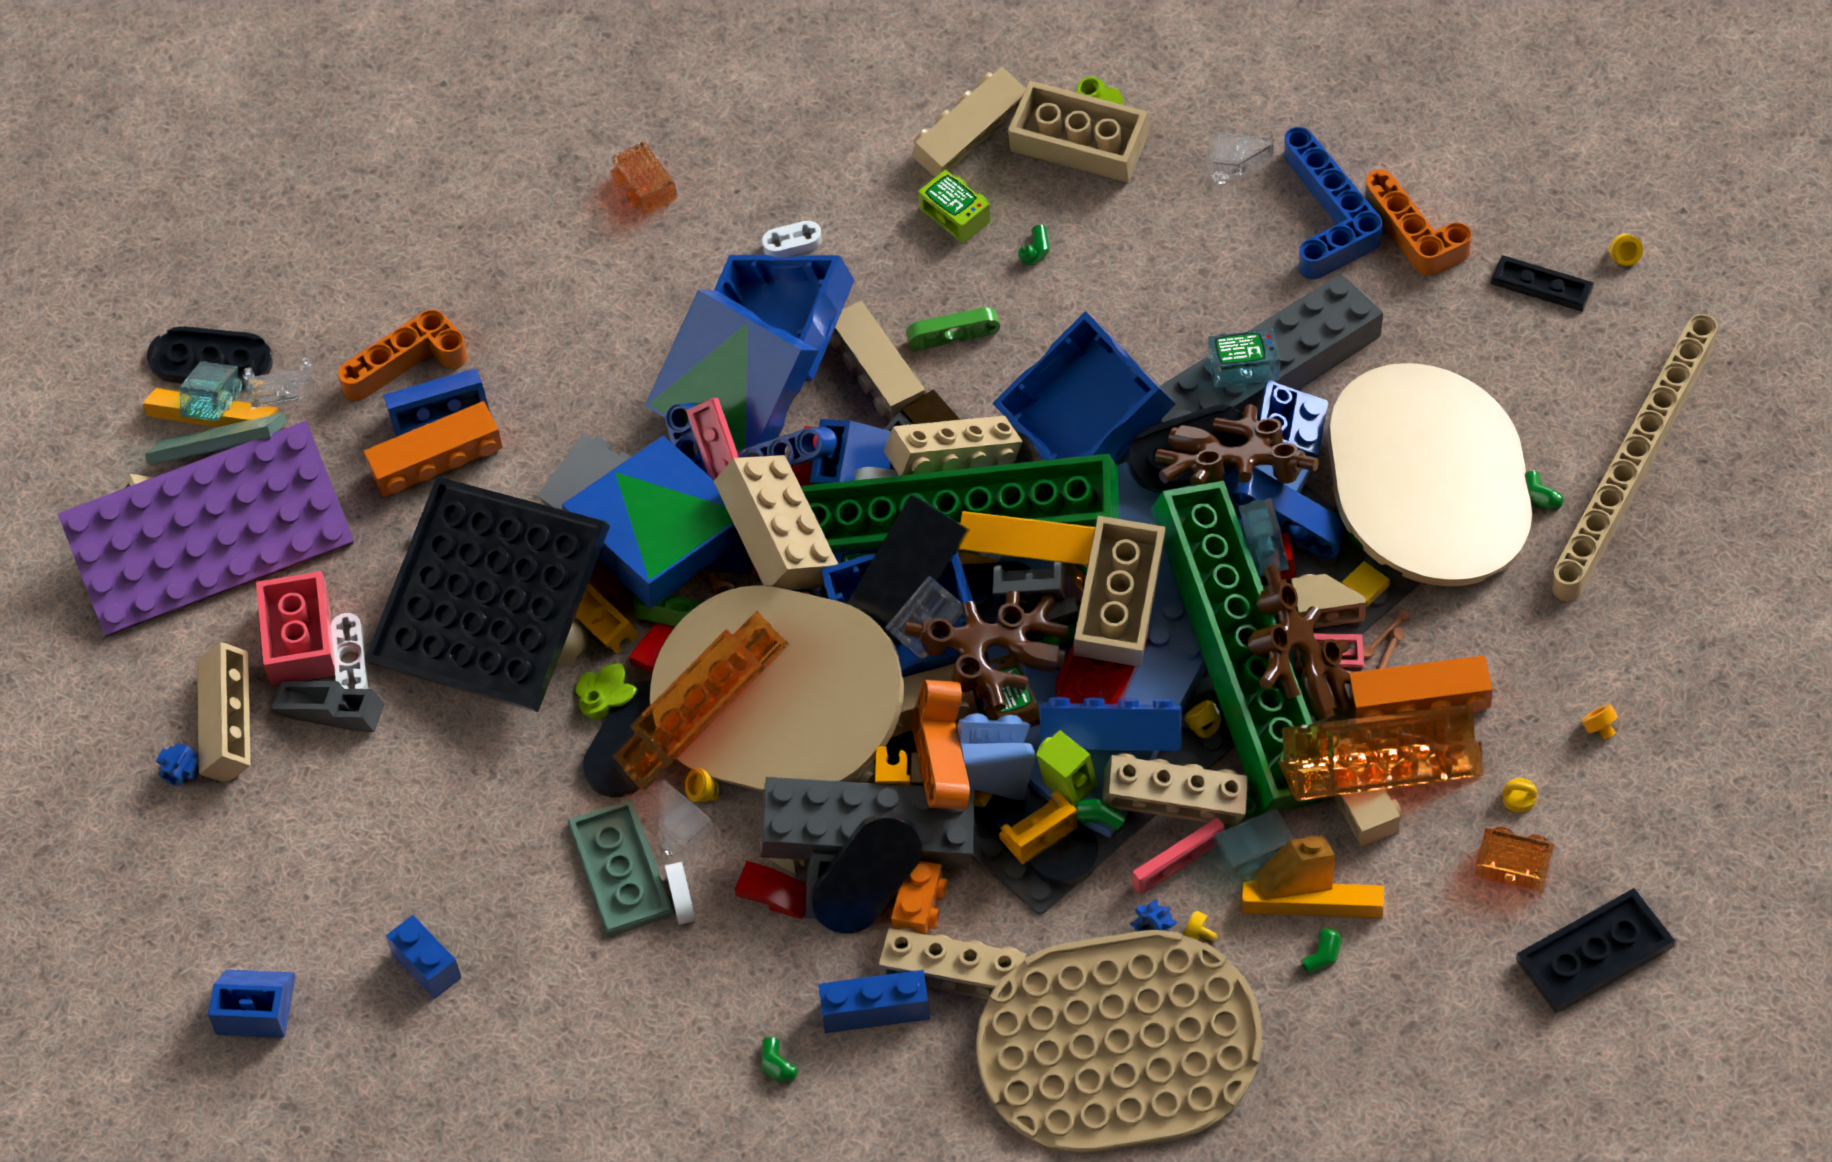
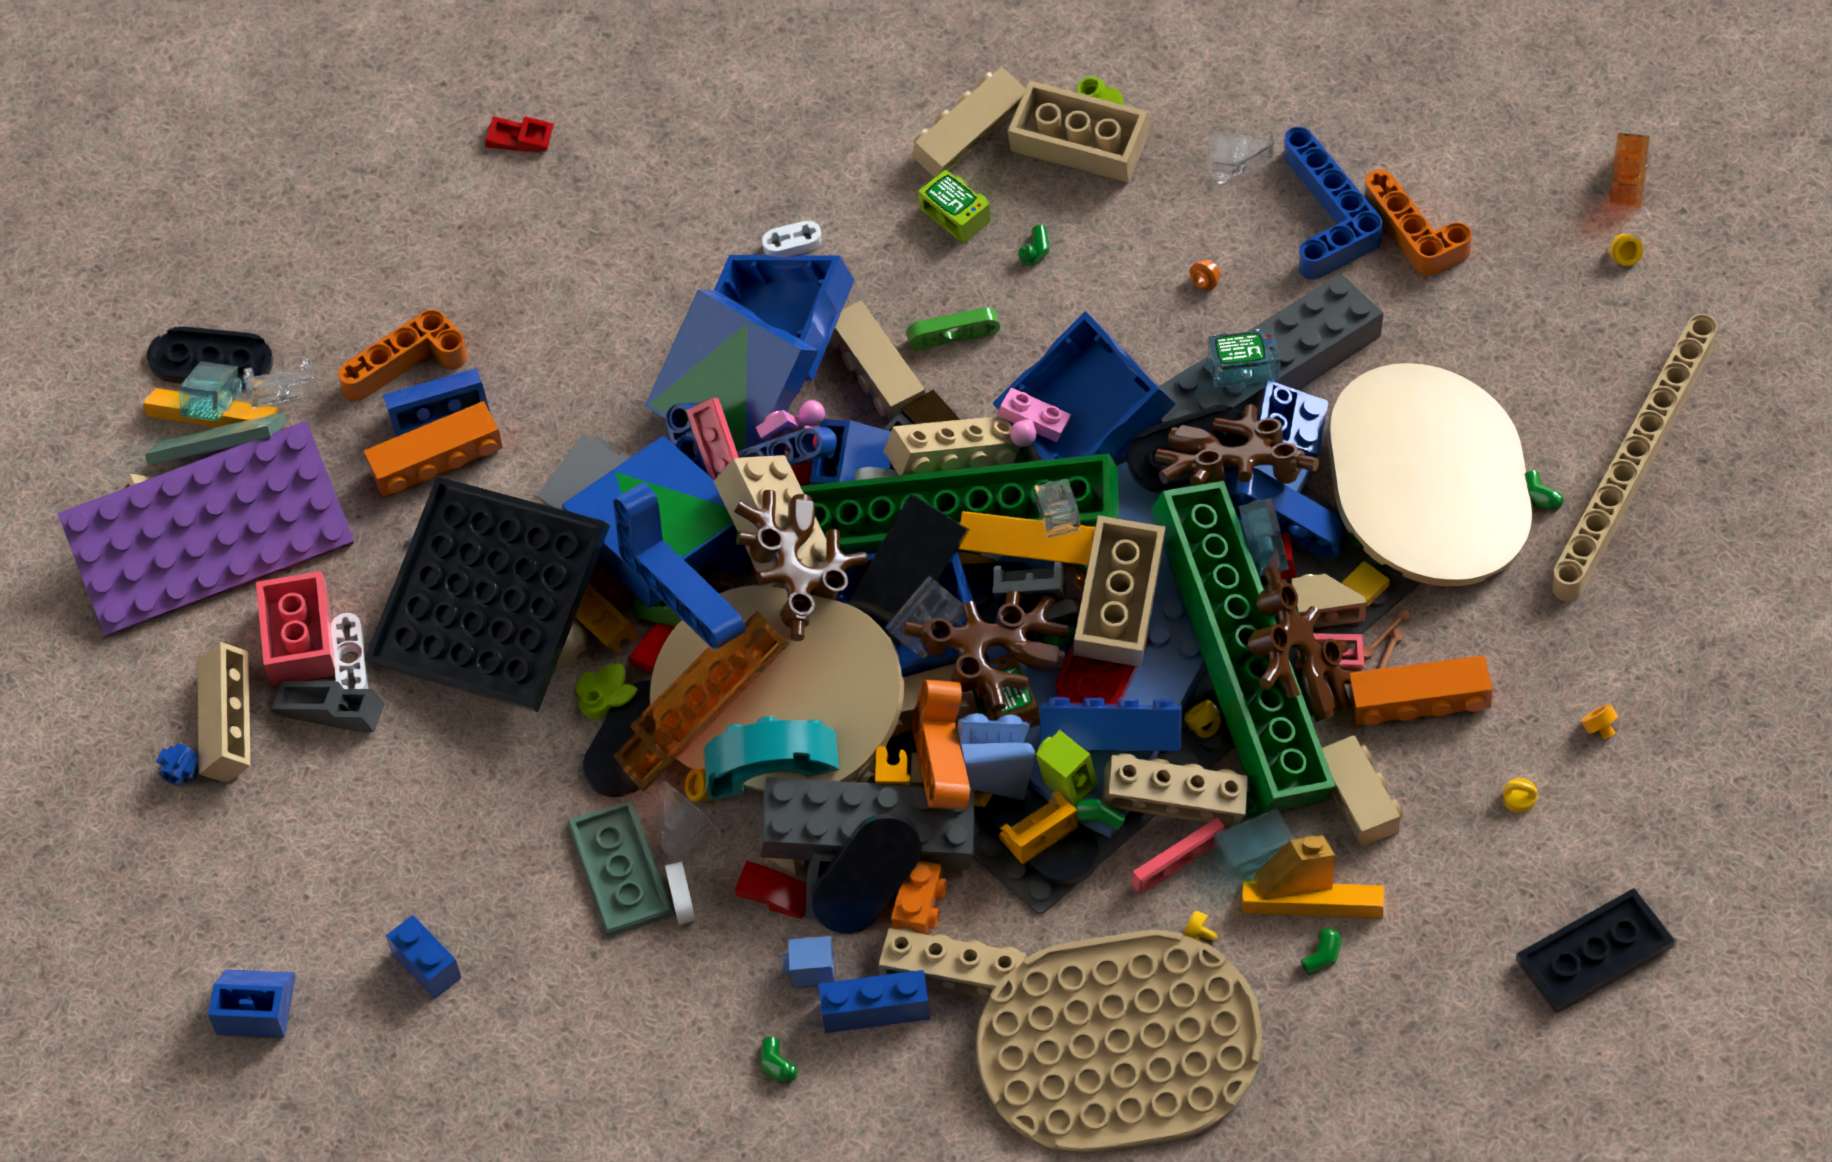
(528, 136): none -> red slope
(643, 178): clear orange brick -> none
(667, 573): none -> blue beam
(767, 748): none -> teal brick
(782, 423): none -> bright pink plate
(799, 580): none -> reddish brown plant
(809, 961): none -> medium blue brick
(1032, 417): none -> bright pink plate
(1057, 508): none -> clear brick
(1153, 917): blue gear -> none
(1205, 274): none -> orange plate
(1381, 752): clear orange slope -> none
(1514, 859): clear orange brick -> none
(1542, 283): black tile -> none
(1629, 170): none -> clear orange brick

